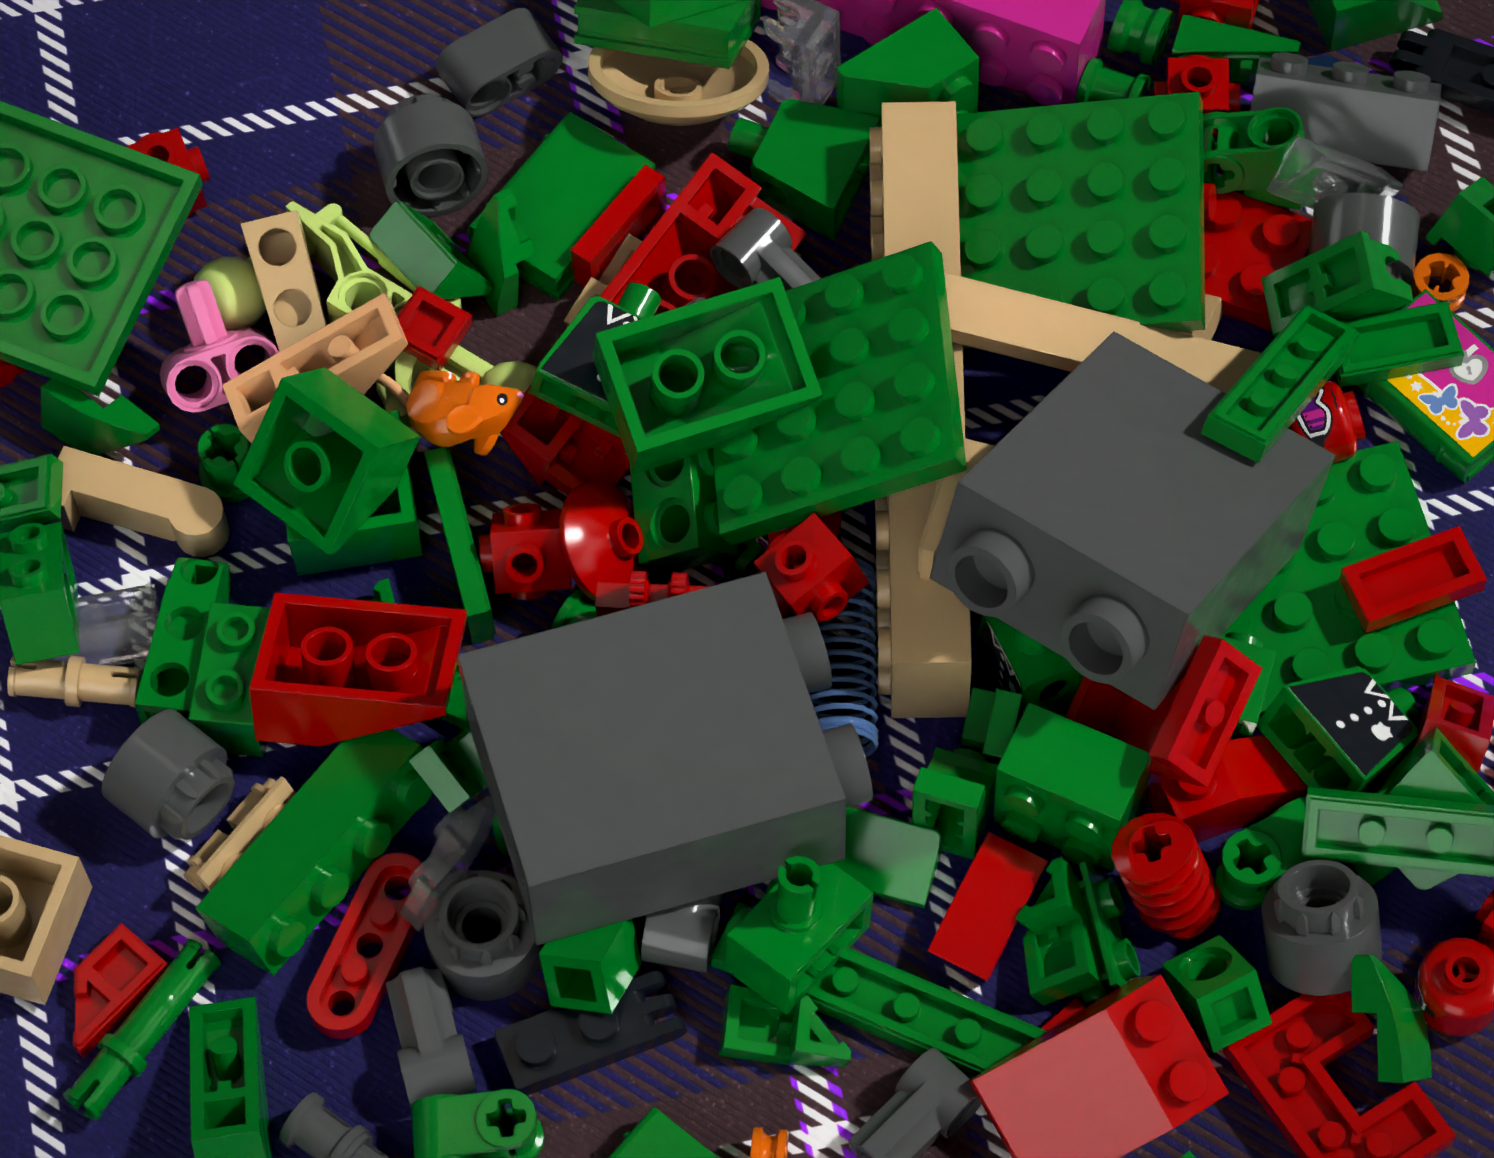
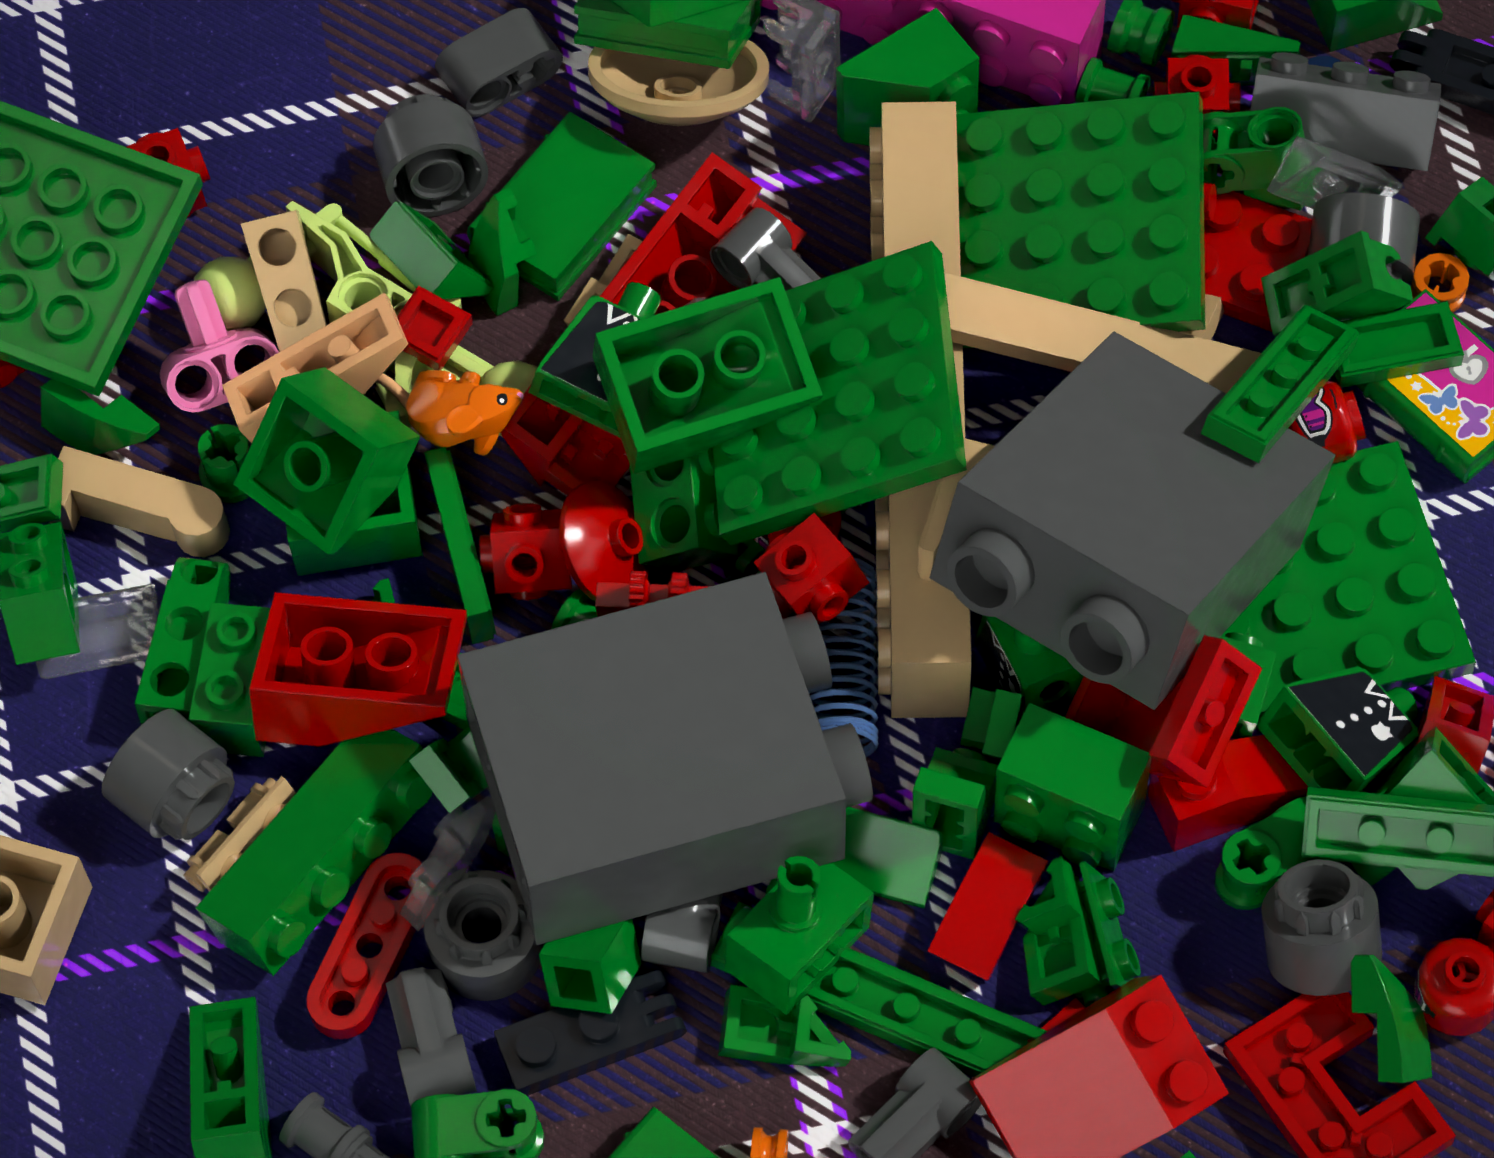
(75, 681): tan pin -> none
(111, 985): red tile -> none
(126, 1050): green pin -> none
(630, 213): red tile -> none
(808, 161): green torso -> none
(1166, 875): red piece -> none
(1217, 993): green brick -> none
(1412, 579): red tile -> none

